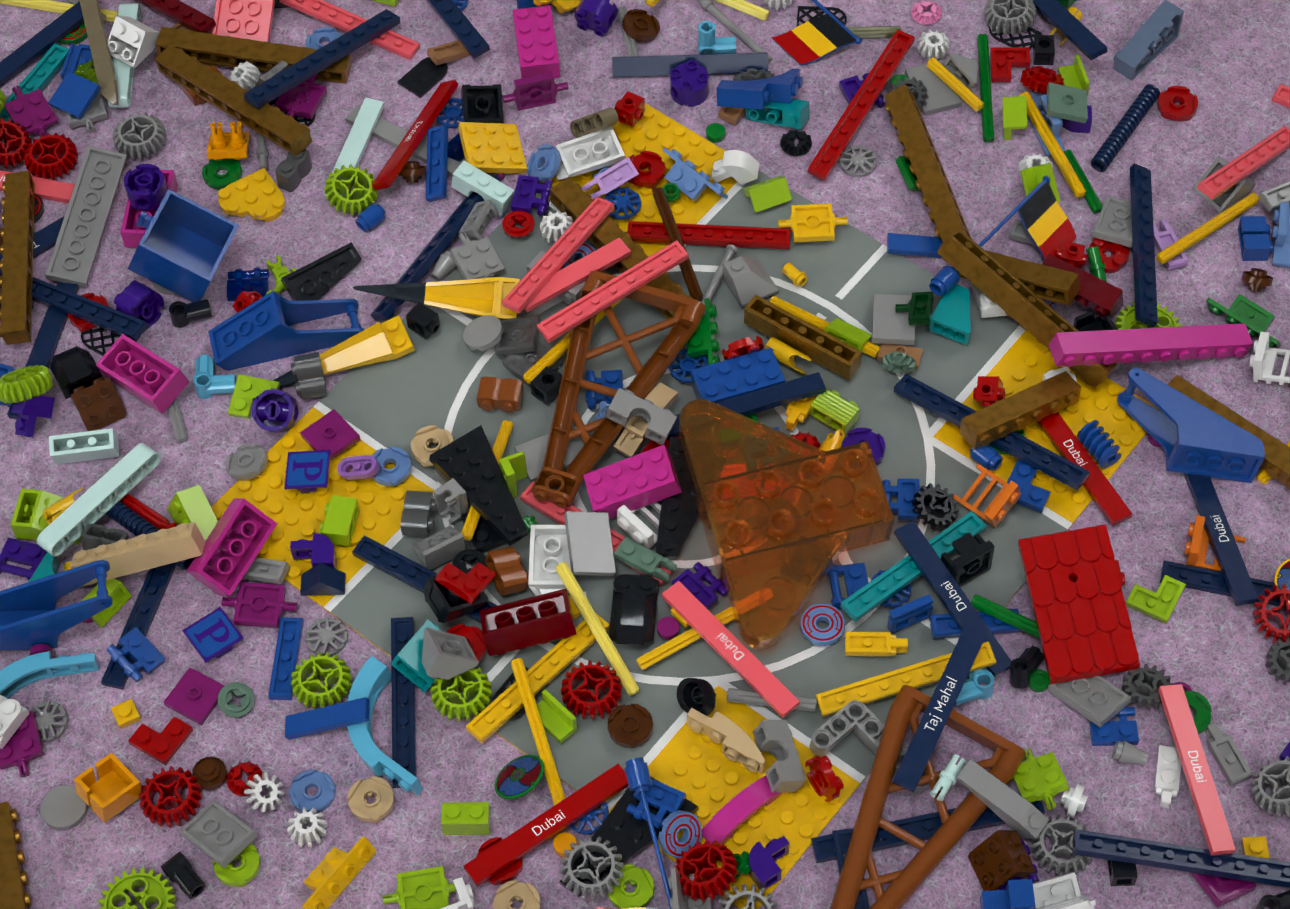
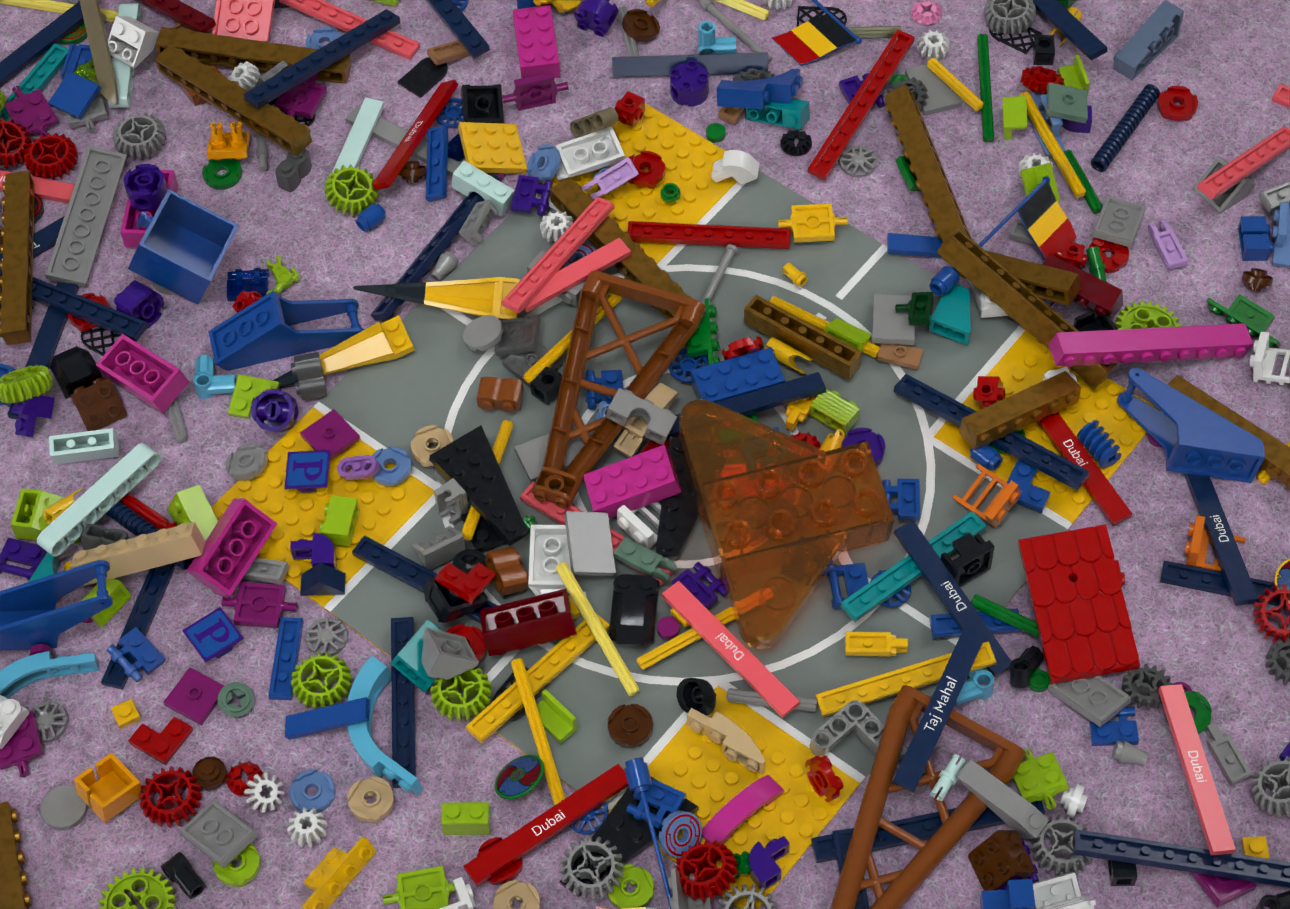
(184, 313): black piece -> none
(253, 196): yellow plate -> none
(321, 275): black wing -> none
(418, 513): dark grey brick -> none
(423, 320): black brick -> none
(476, 258): light grey plate -> none
(513, 469): lime panel -> none
(519, 217): red gear -> none
(562, 842): light orange tile -> none
(605, 681): red gear -> none
(612, 291): coral tile -> none
(624, 203): blue wheel -> none
(673, 234): reddish brown axle -> none
(688, 179): medium blue bracket -> none
(747, 278): light grey slope -> none
(768, 193): lime panel -> none
(786, 772): light grey arch -> none
(825, 613): medium blue tile -> none
(898, 362): sand green gear -> none
(910, 613): blue plate -> none
(935, 506): black gear -> none
(963, 69): light grey slope -> none
(1006, 57): red plate -> none
(1143, 246): dark blue plate -> none
(1158, 604): lime plate -> none
(1167, 774): white hinge -> none
(1207, 228): yellow axle -> none

